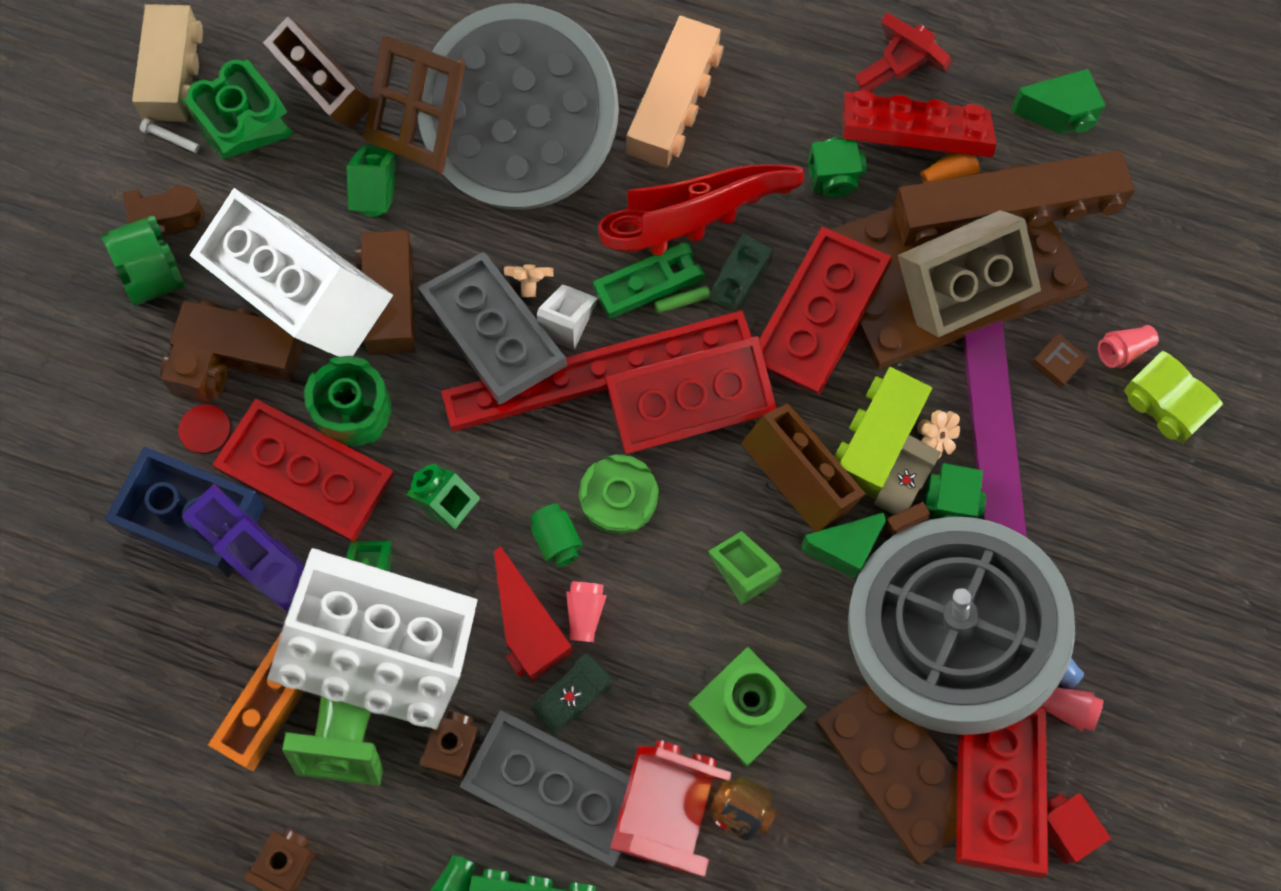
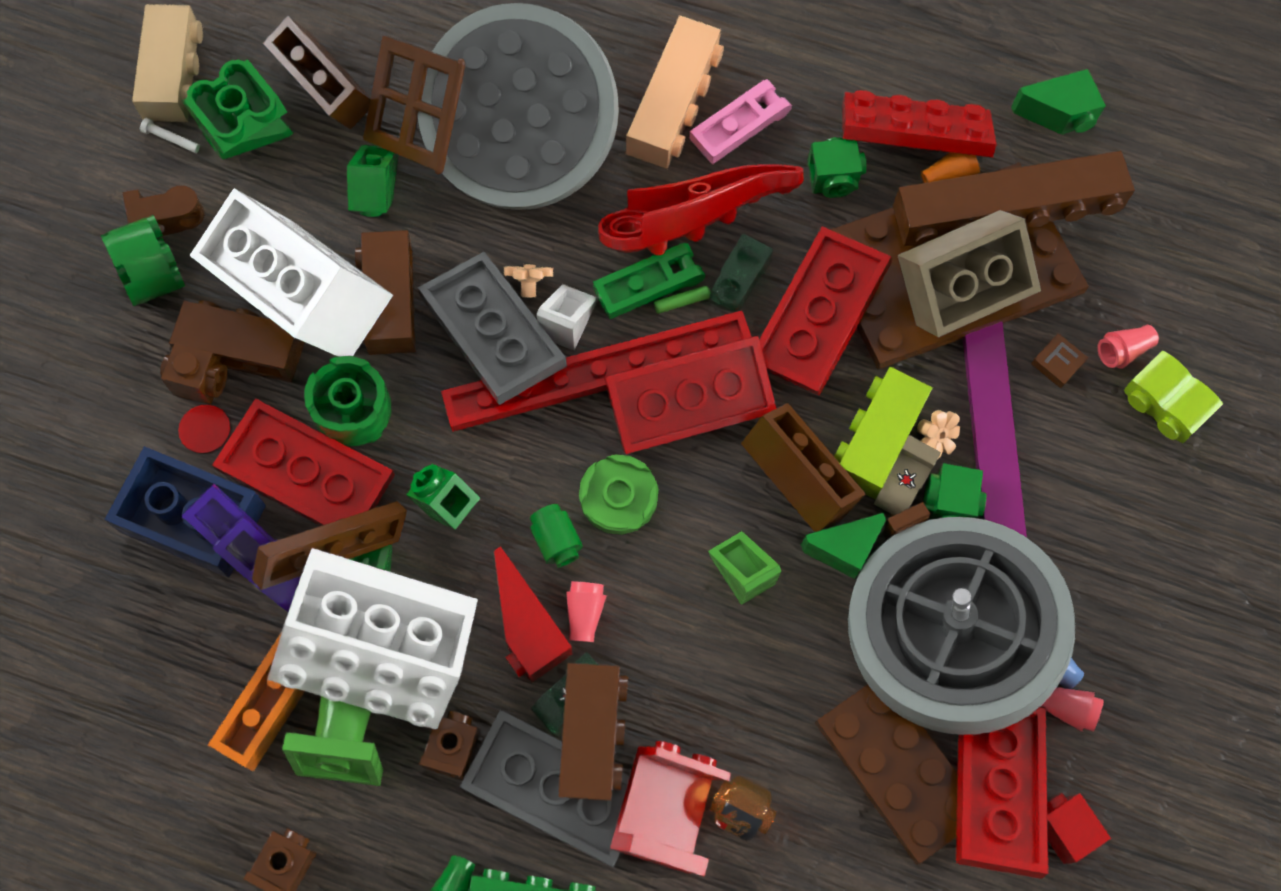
(345, 538): none -> reddish brown plate
(592, 731): none -> reddish brown brick
(739, 121): none -> bright pink plate
(744, 728): bright green plant -> none
(905, 52): red piece -> none

